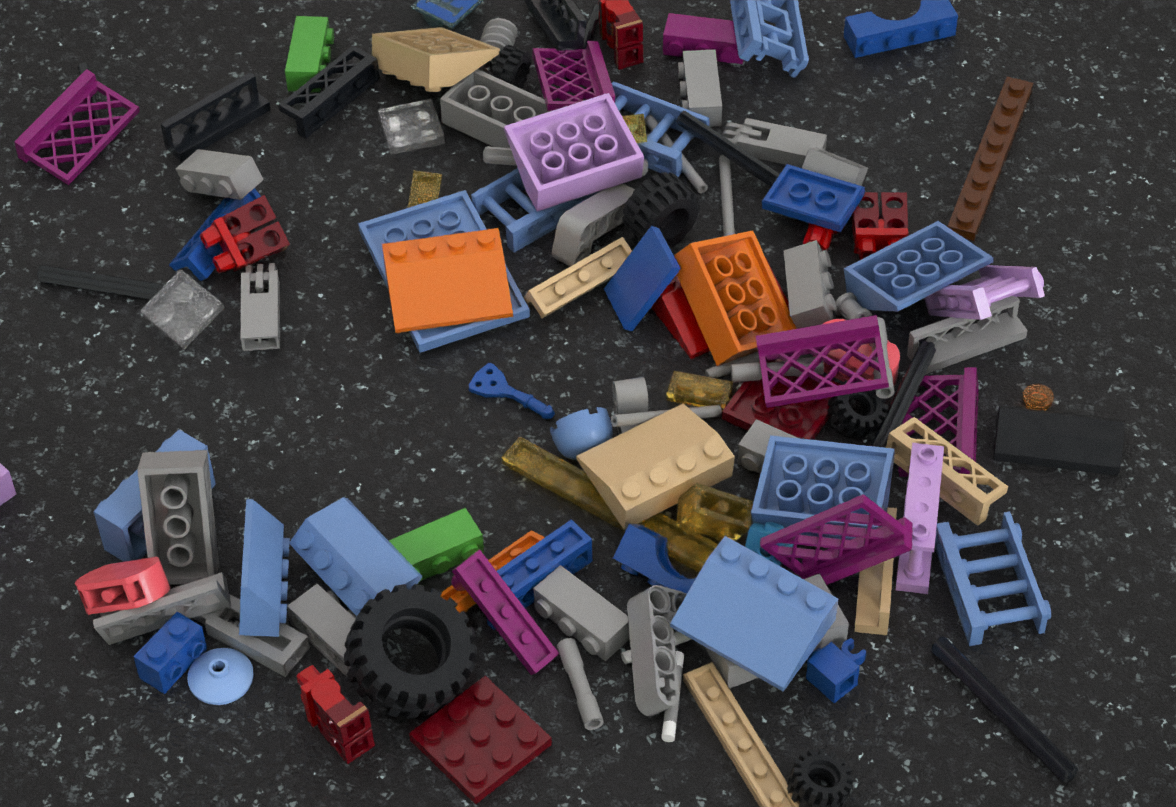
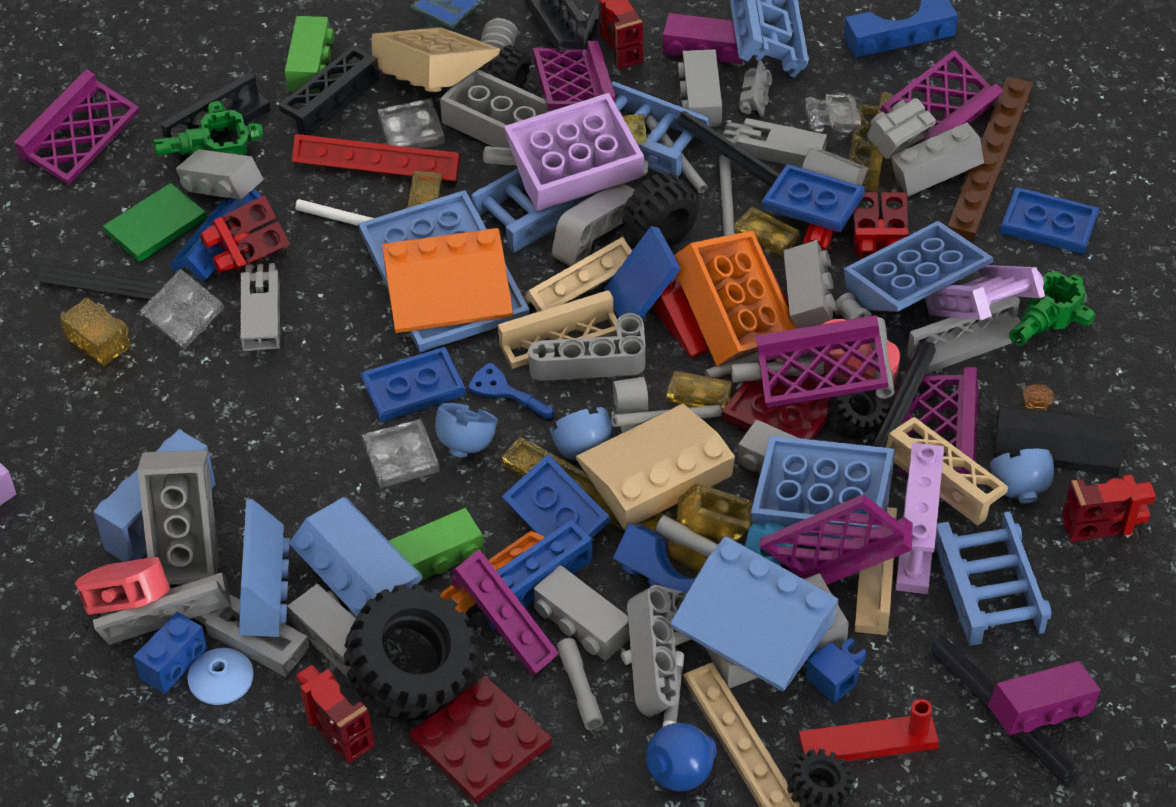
(95, 331): none -> clear yellow brick
(154, 222): none -> green tile
(216, 119): none -> green piece
(329, 212): none -> white bar
(374, 157): none -> red plate
(400, 453): none -> clear plate
(413, 384): none -> blue tile
(464, 429): none -> medium blue cylinder
(551, 498): none -> blue plate
(556, 324): none -> tan fence
(592, 356): none -> light grey beam
(680, 756): none -> blue brick
(684, 536): none -> light grey piece
(755, 89): none -> light grey hinge
(768, 230): none -> clear yellow plate
(835, 110): none -> clear plate
(875, 162): none -> clear yellow fence
(876, 737): none -> red piece
(901, 127): none -> light grey brick
(937, 159): none -> light grey brick
(967, 112): none -> magenta fence
(1025, 474): none -> medium blue cylinder
(1044, 313): none -> green piece
(1044, 698): none -> magenta brick
(1049, 220): none -> blue tile
(1105, 508): none -> hips

